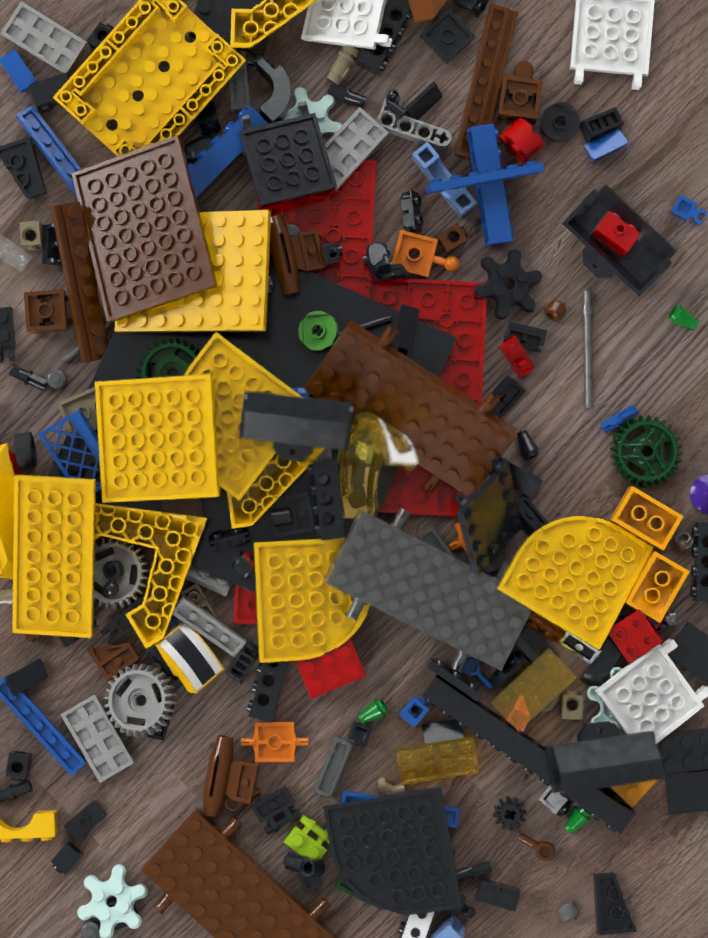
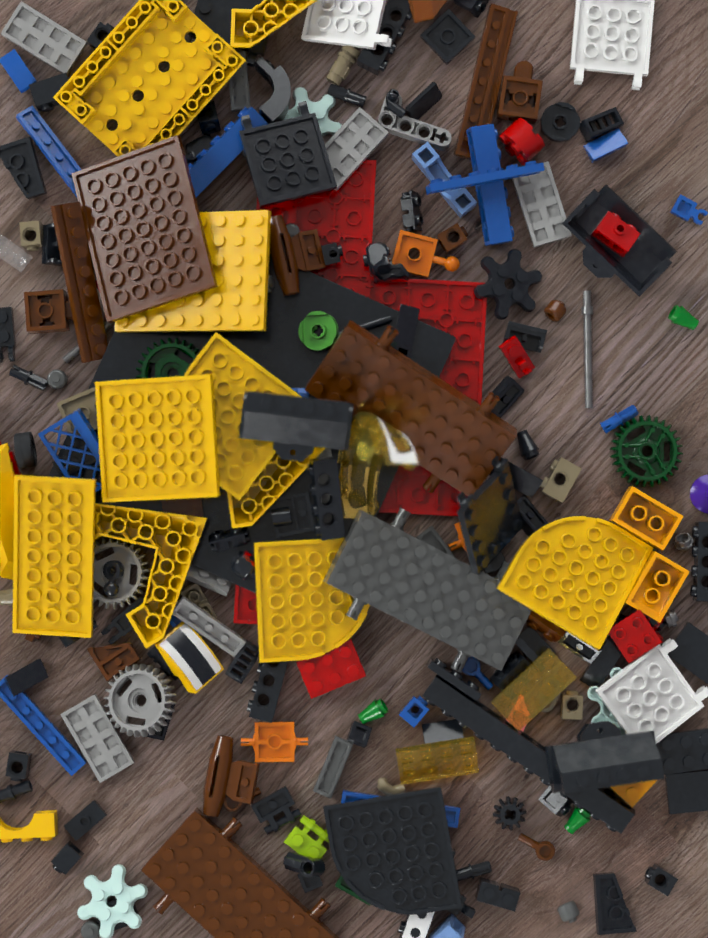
(541, 207): none -> light grey plate
(568, 471): none -> dark tan brick
(666, 885): none -> black brick

